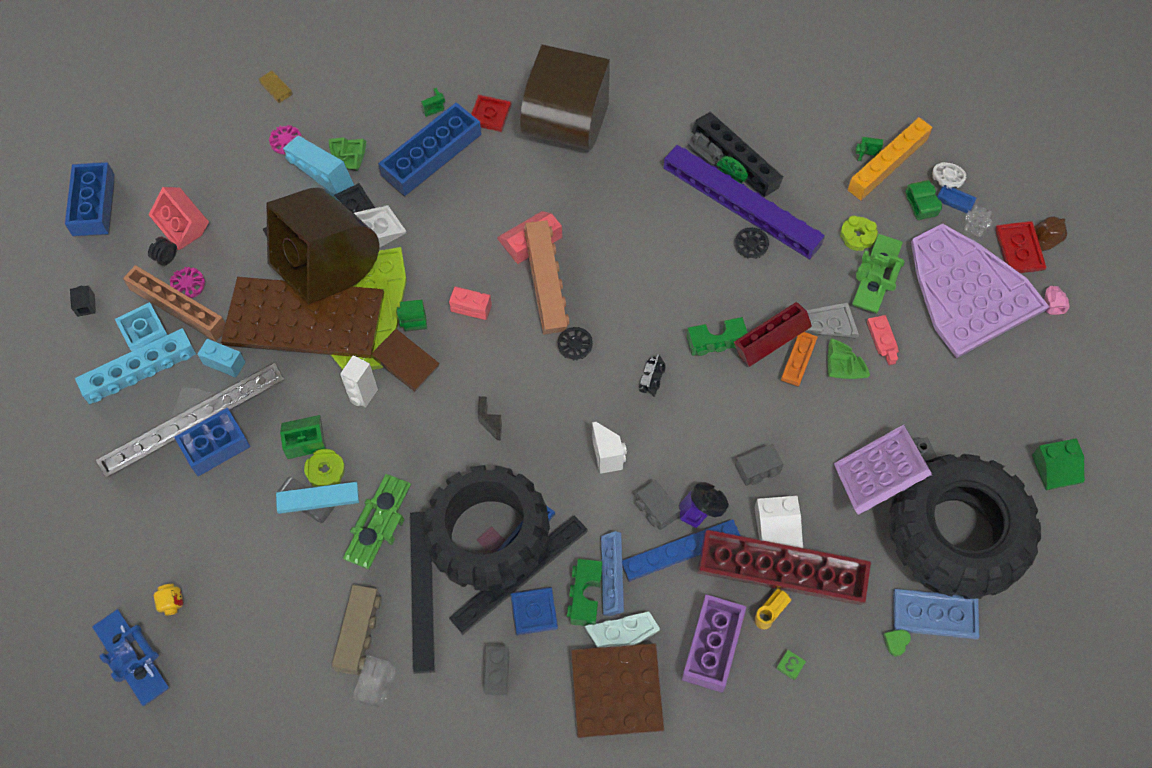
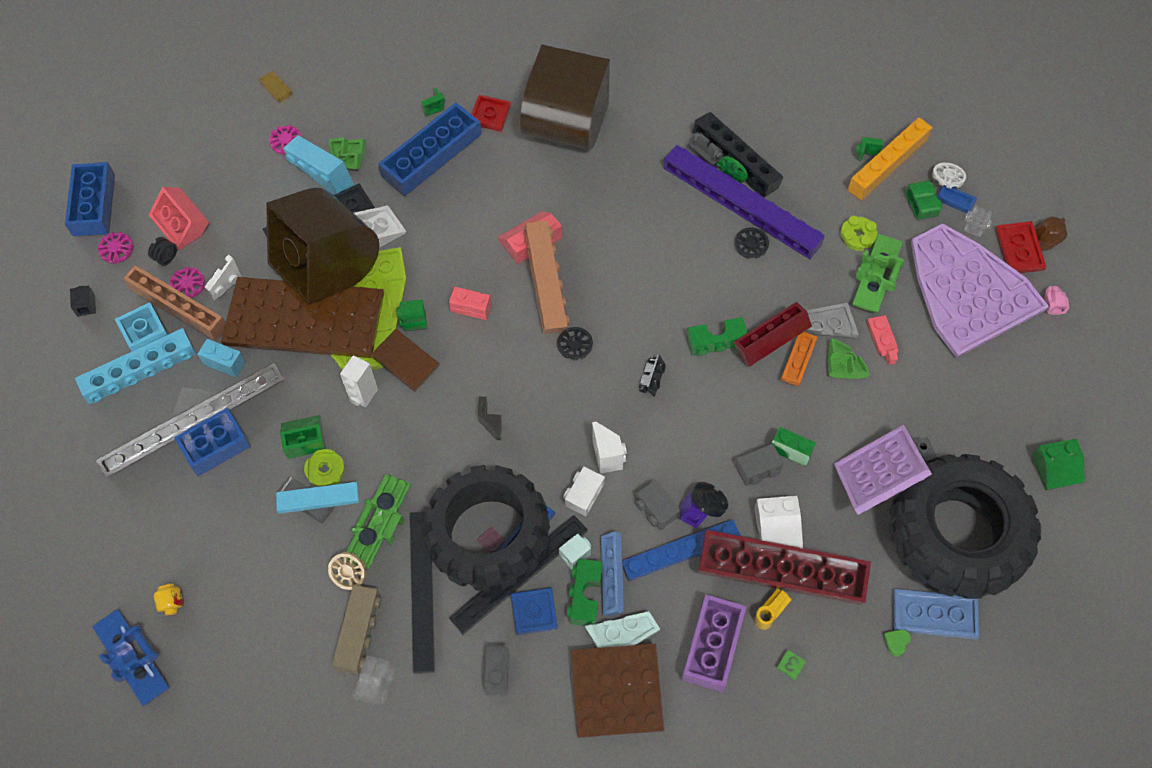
(115, 247): none -> dark pink wheel
(223, 279): none -> white wing
(347, 570): none -> tan wheel
(575, 549): none -> light aqua brick
(584, 491): none -> white brick
(793, 446): none -> green brick

